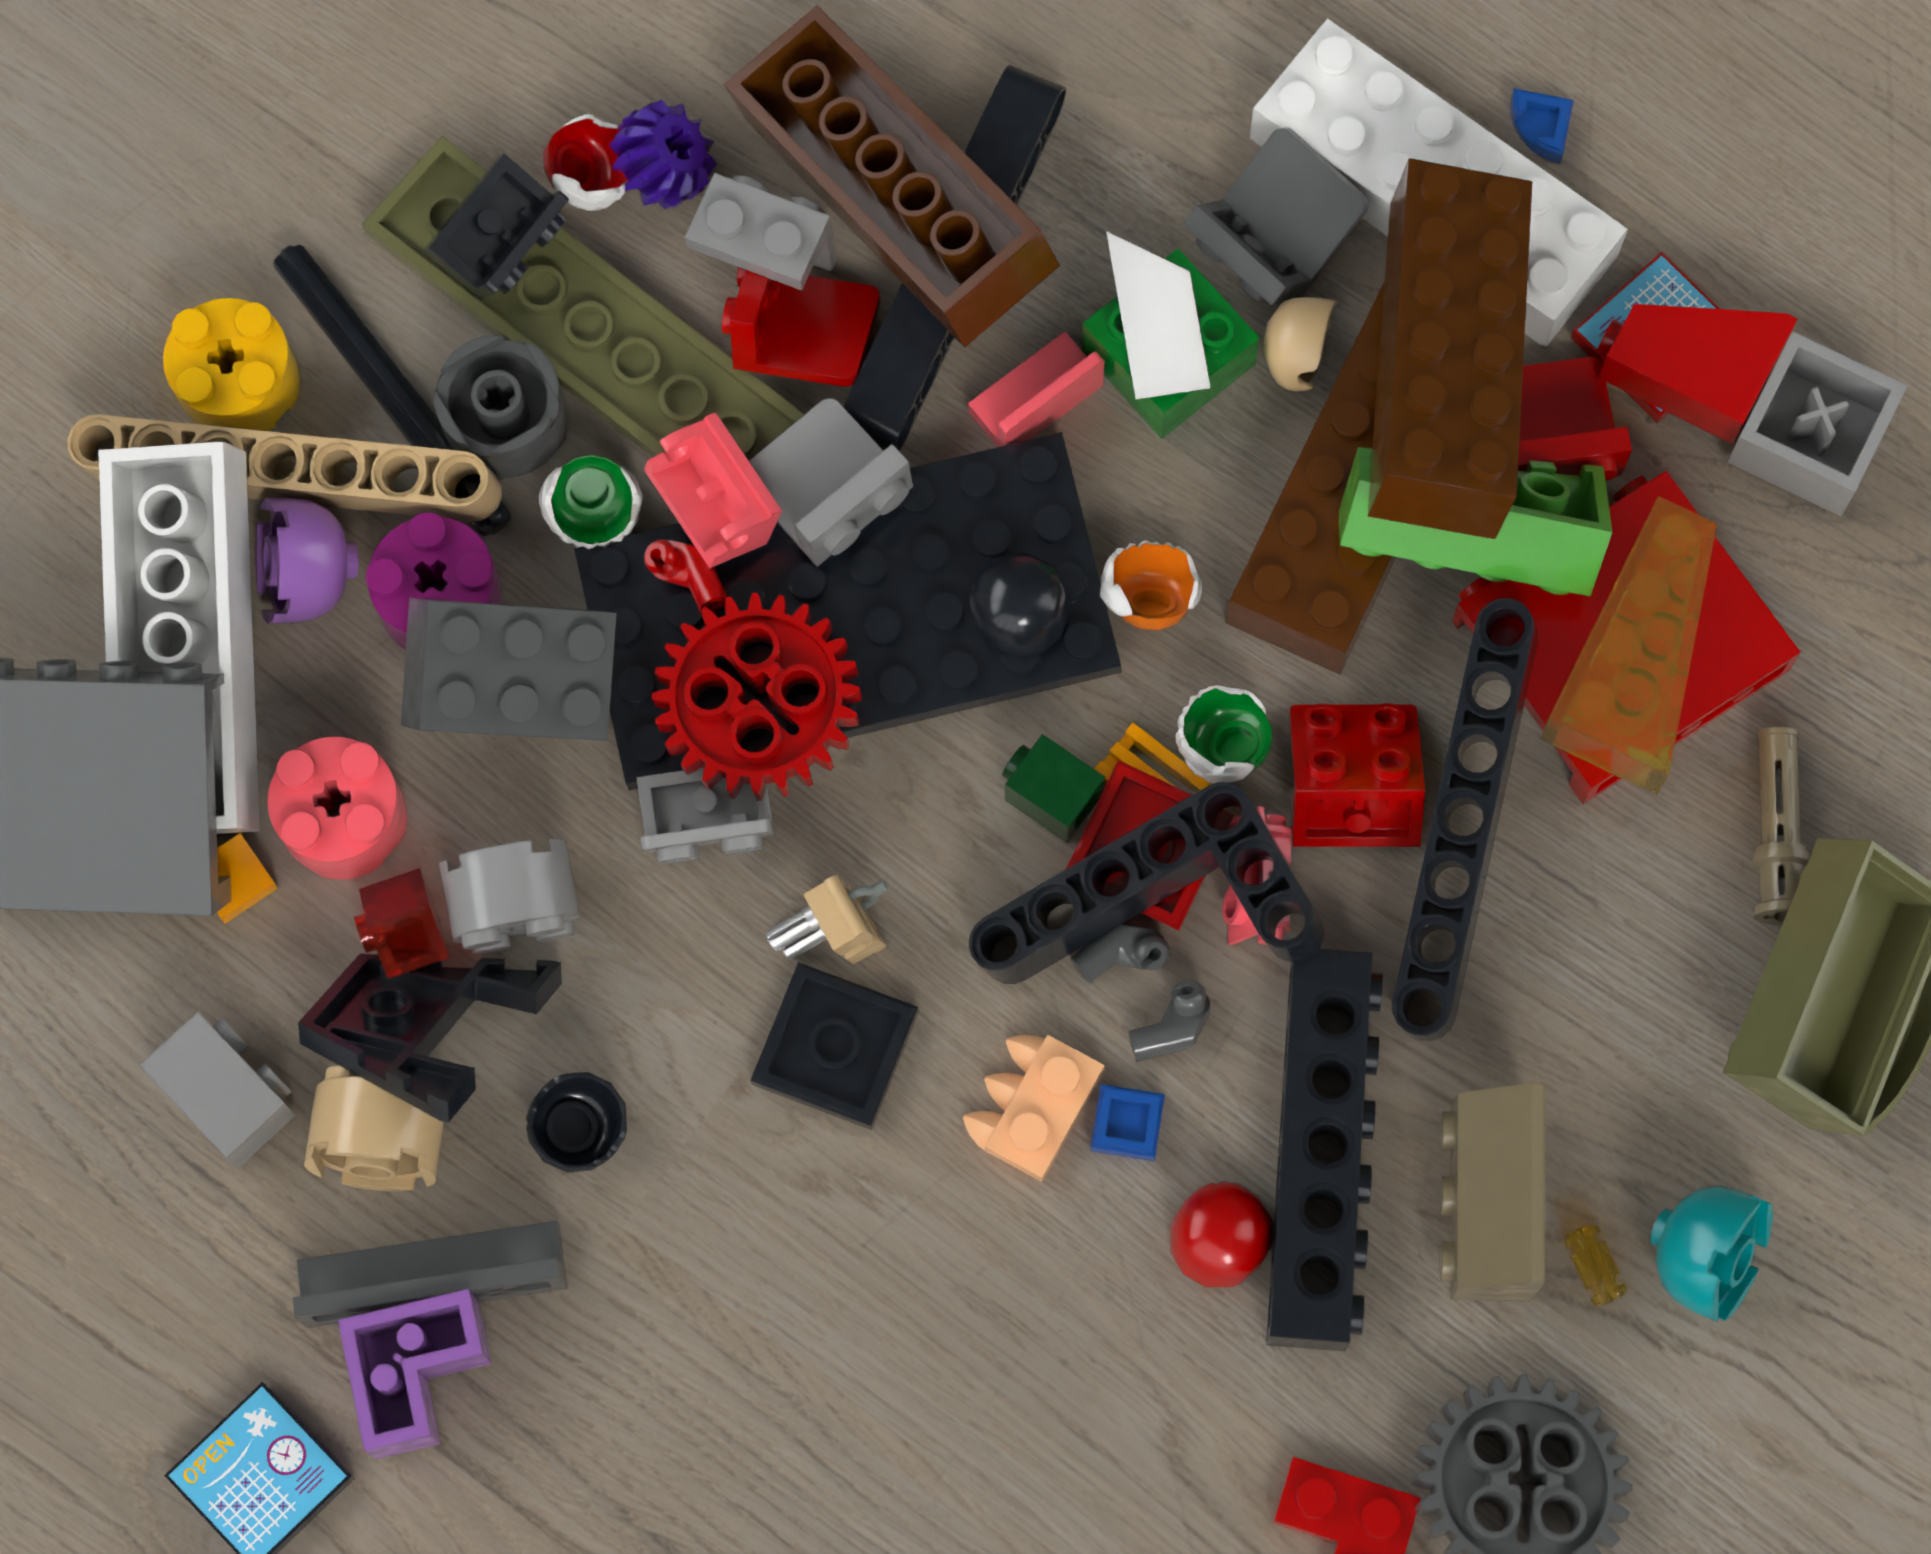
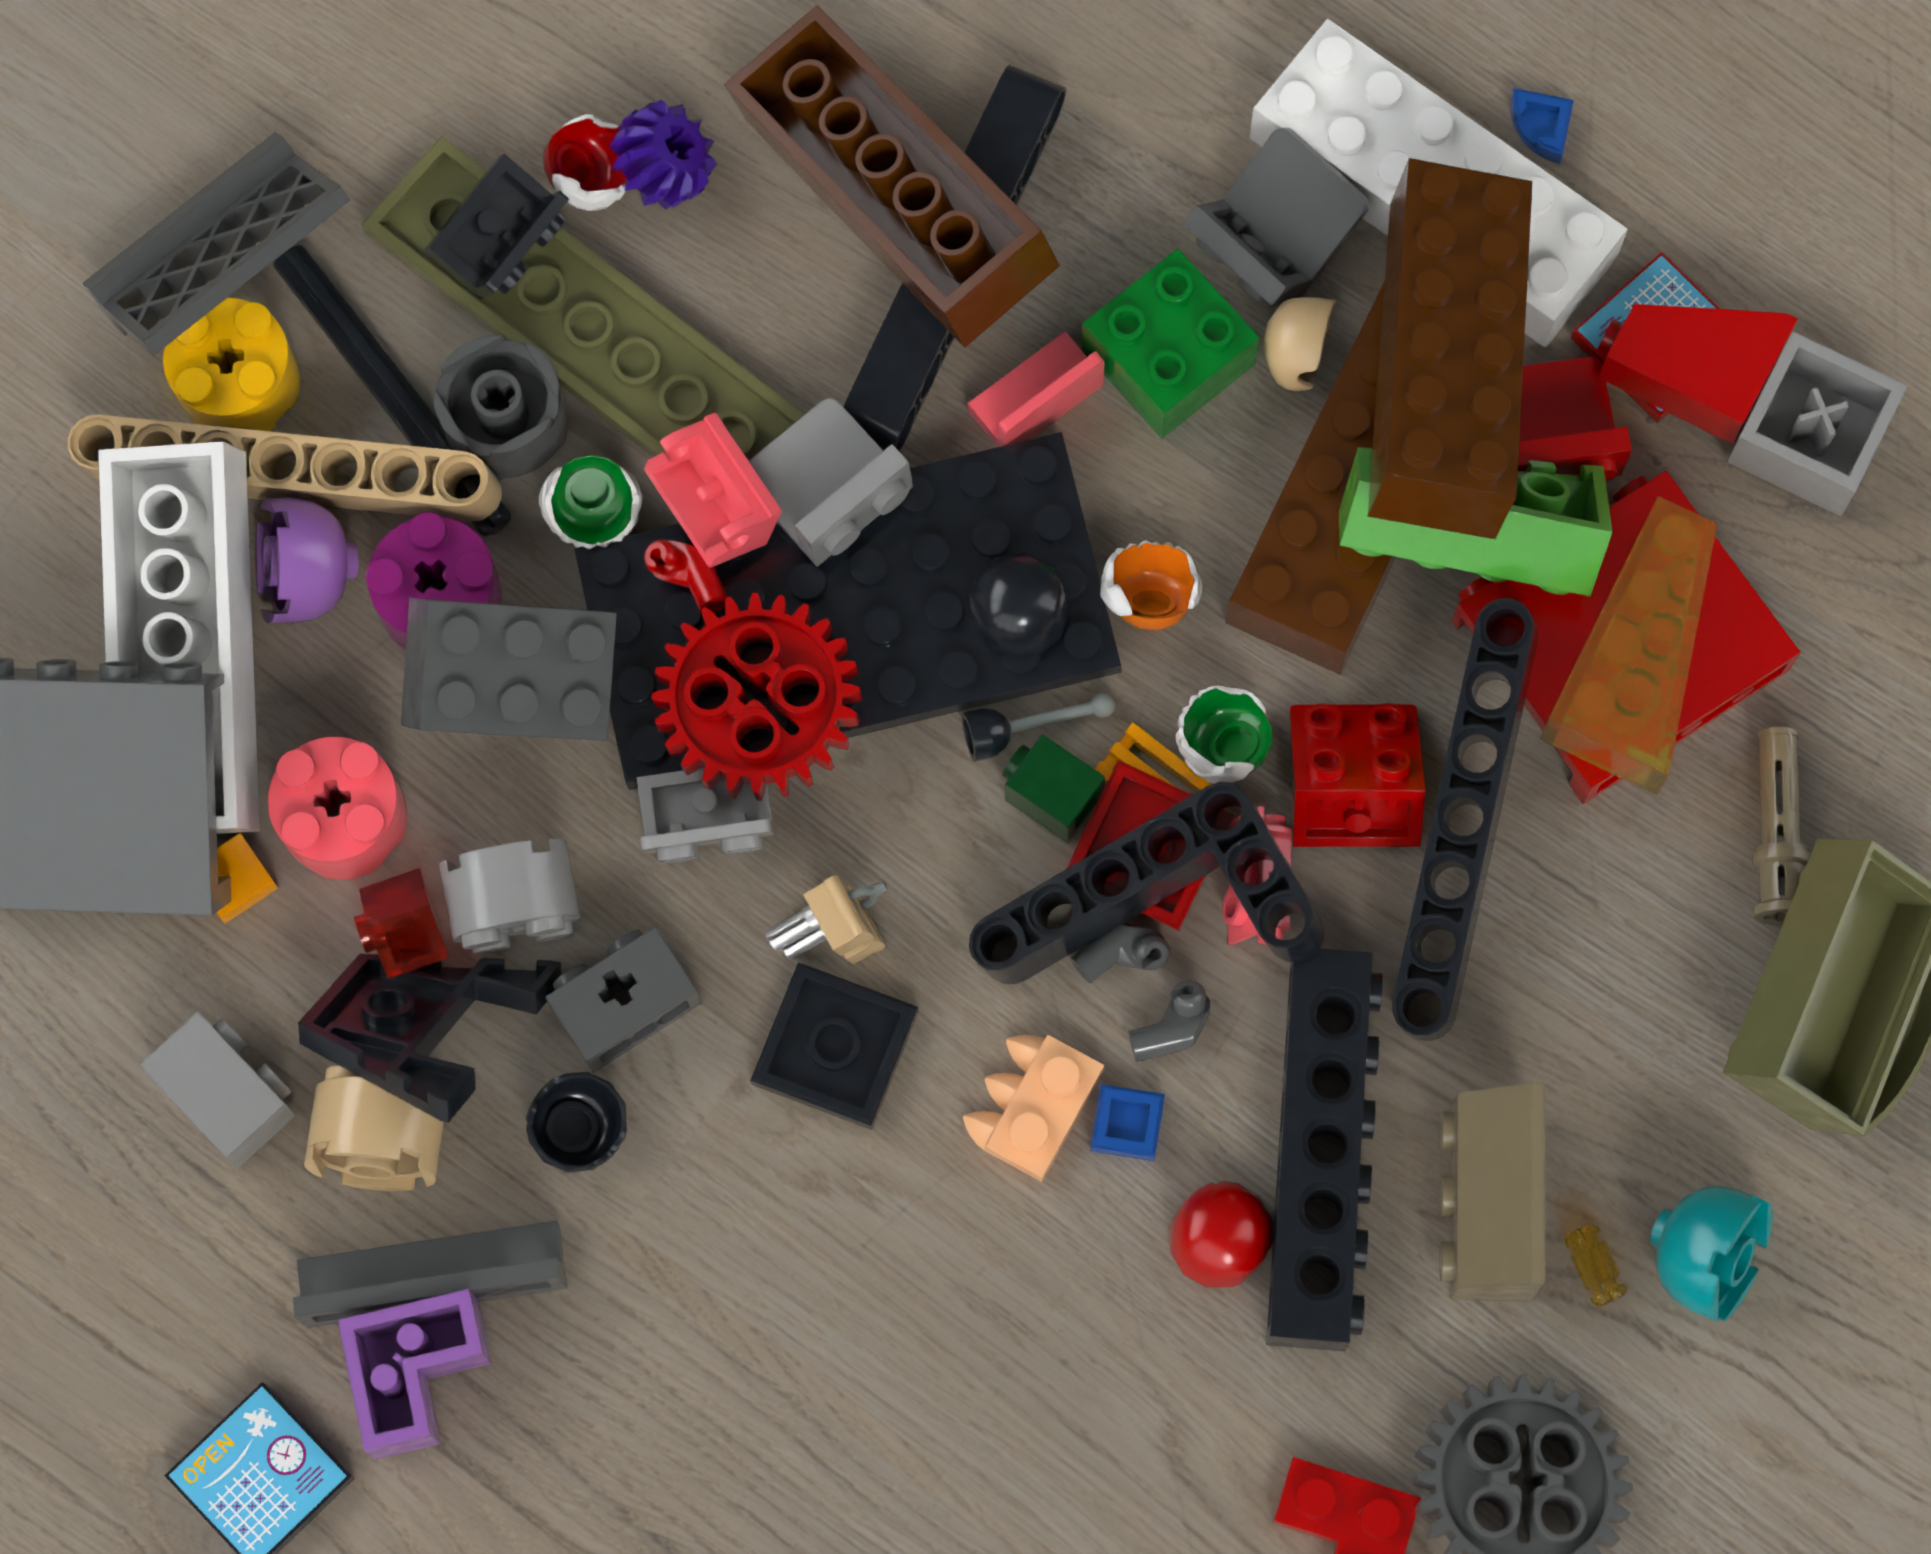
(215, 241): none -> dark grey fence
(602, 1026): none -> dark grey brick
(762, 231): light grey bracket -> none
(800, 333): red bracket -> none
(989, 731): none -> hinge
(1158, 322): white sticker -> none

